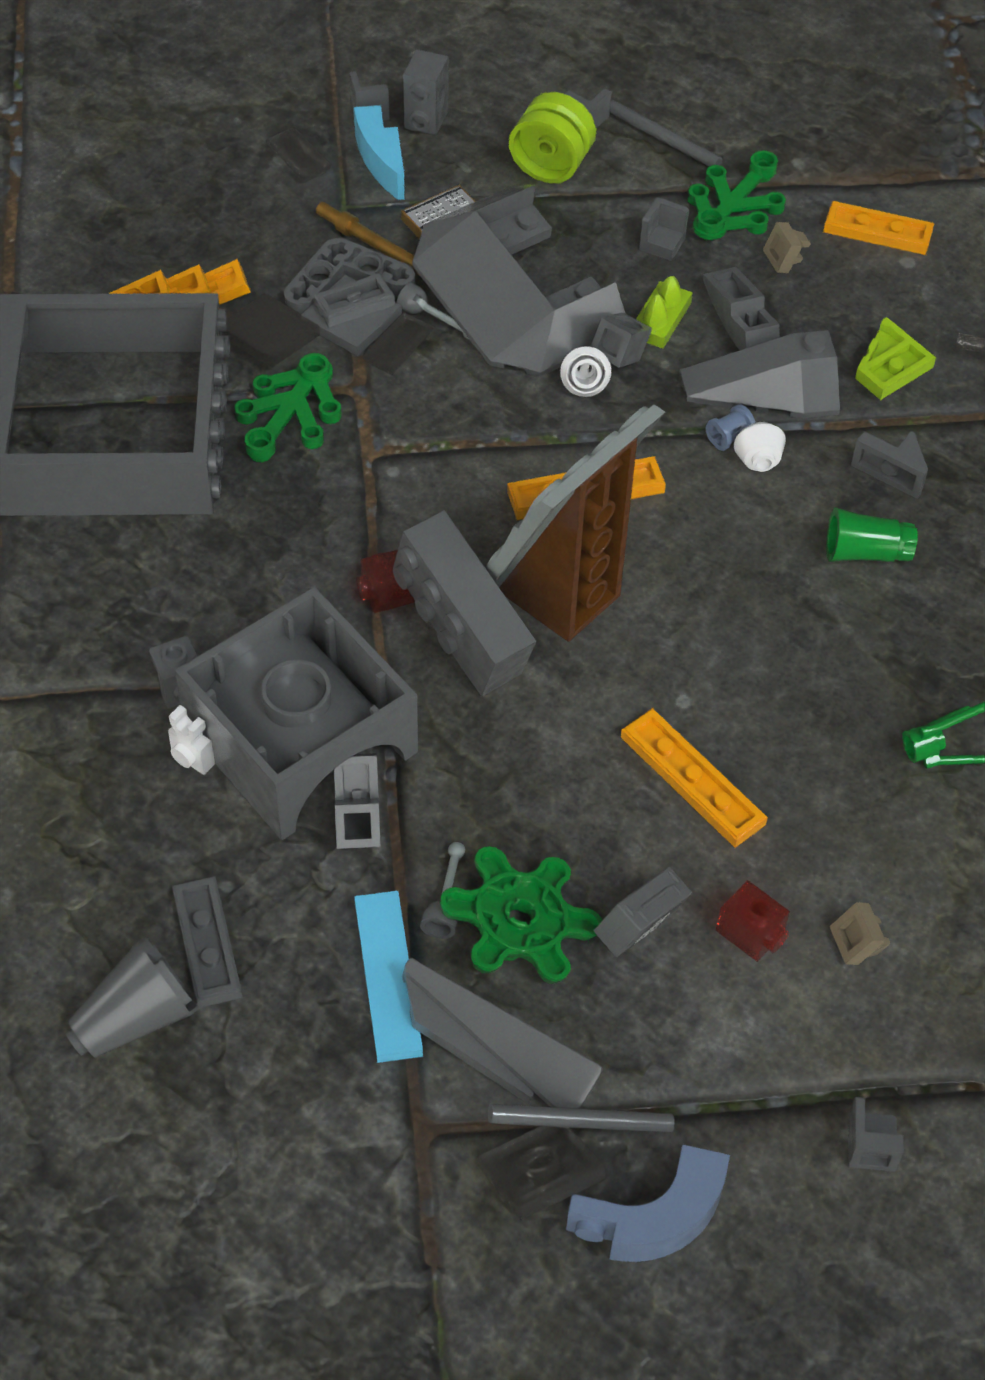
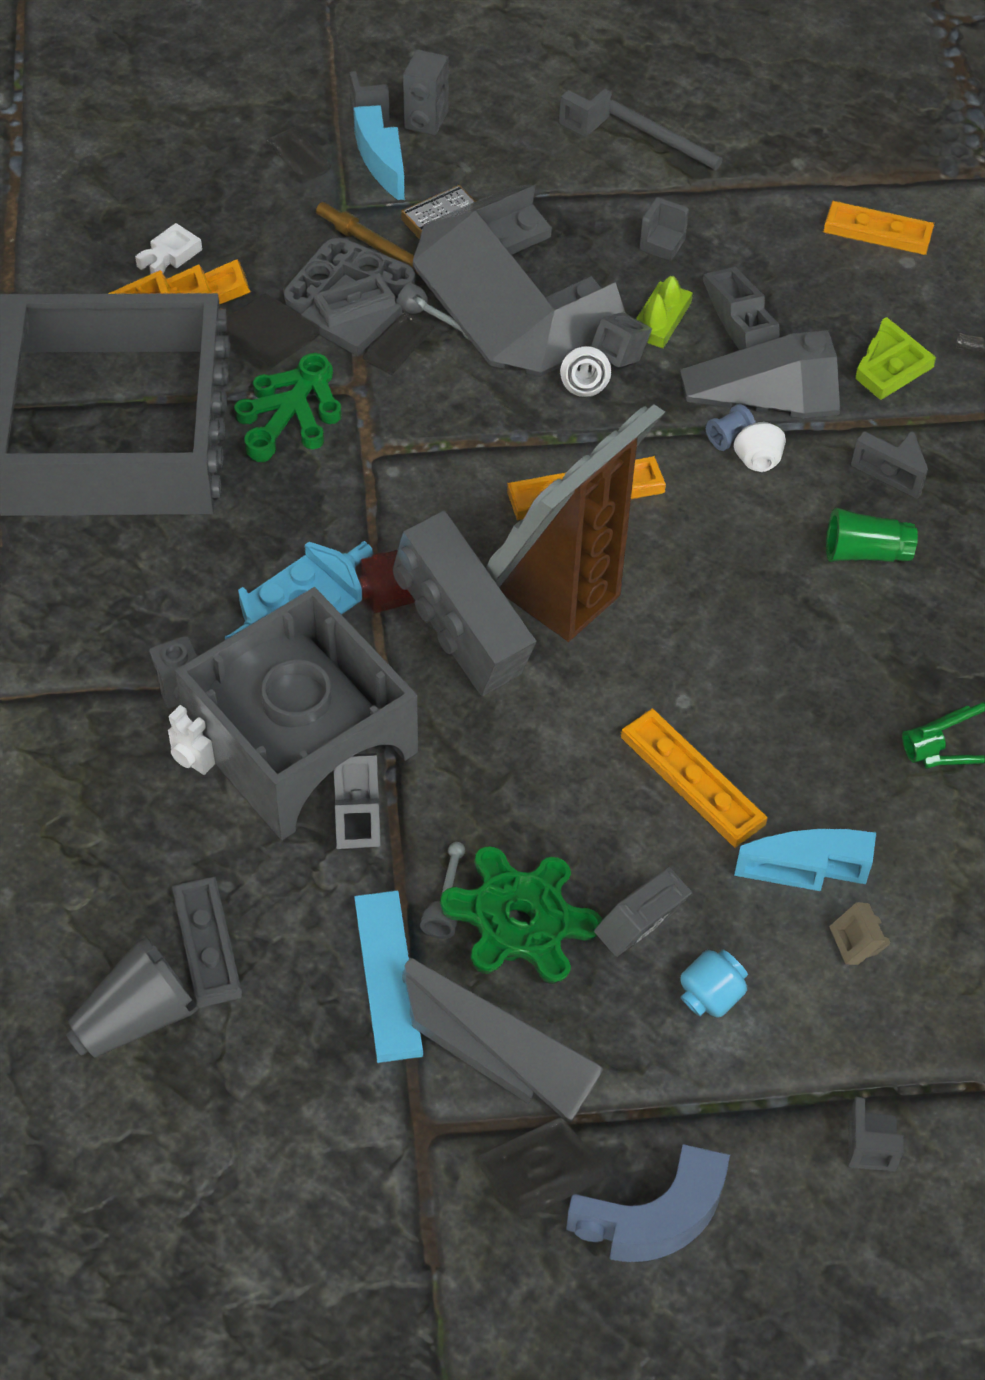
(170, 247): none -> white plate
(321, 568): none -> medium azure plate
(552, 137): lime wheel -> none
(580, 1118): dark grey bar -> none
(713, 983): none -> medium azure head
(715, 222): green plant -> none
(753, 921): clear red brick -> none
(784, 247): dark tan tile -> none
(808, 857): none -> medium azure slope

